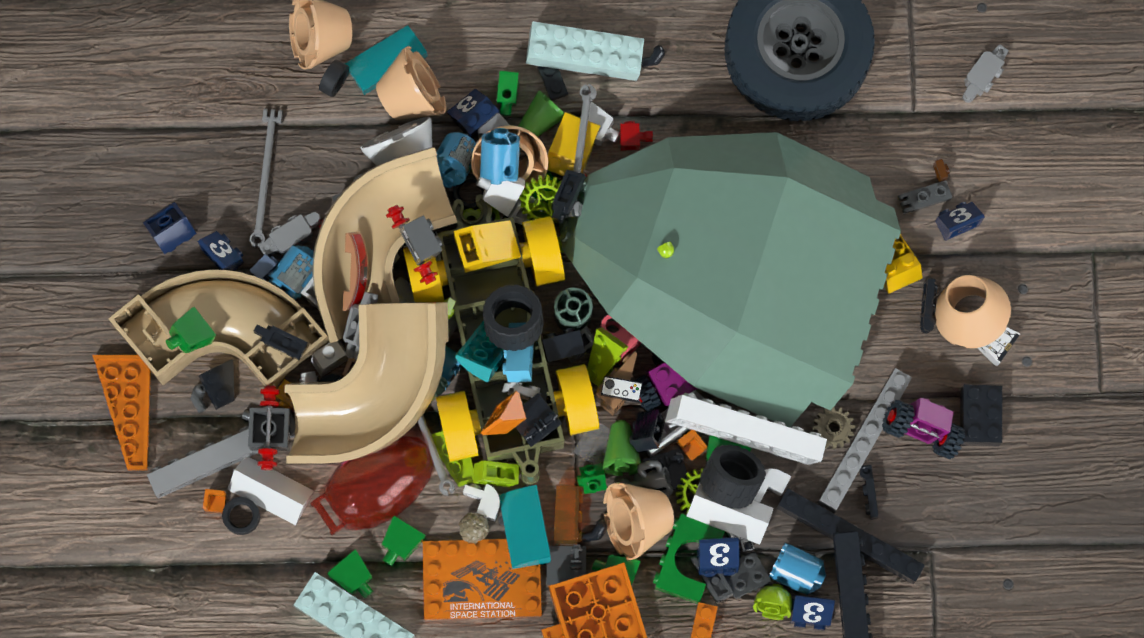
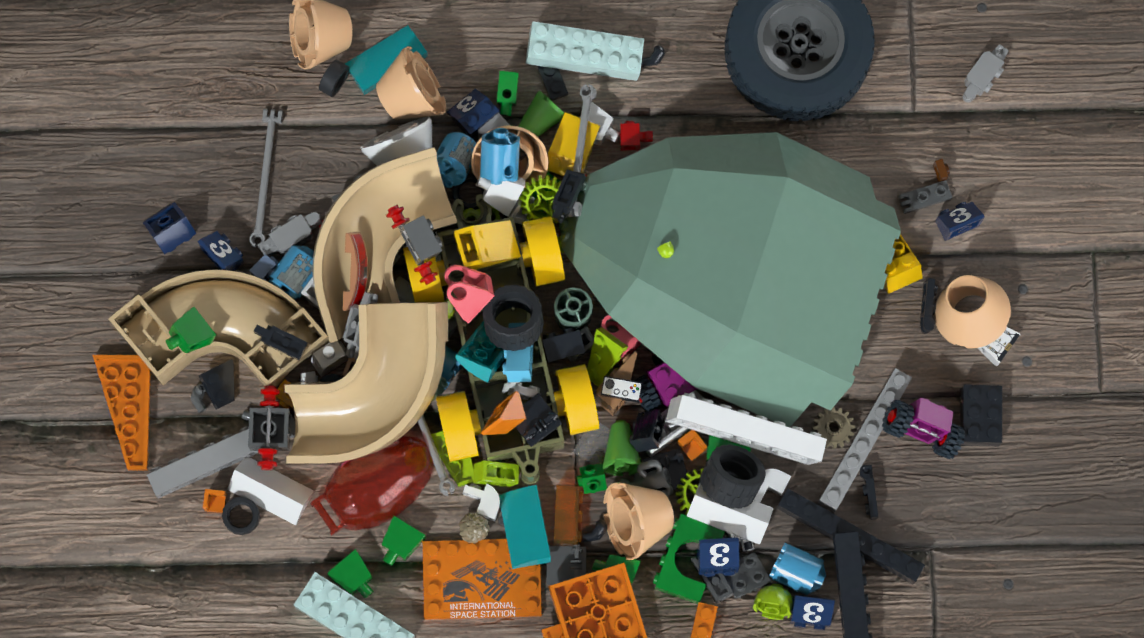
(472, 291): none -> coral hose

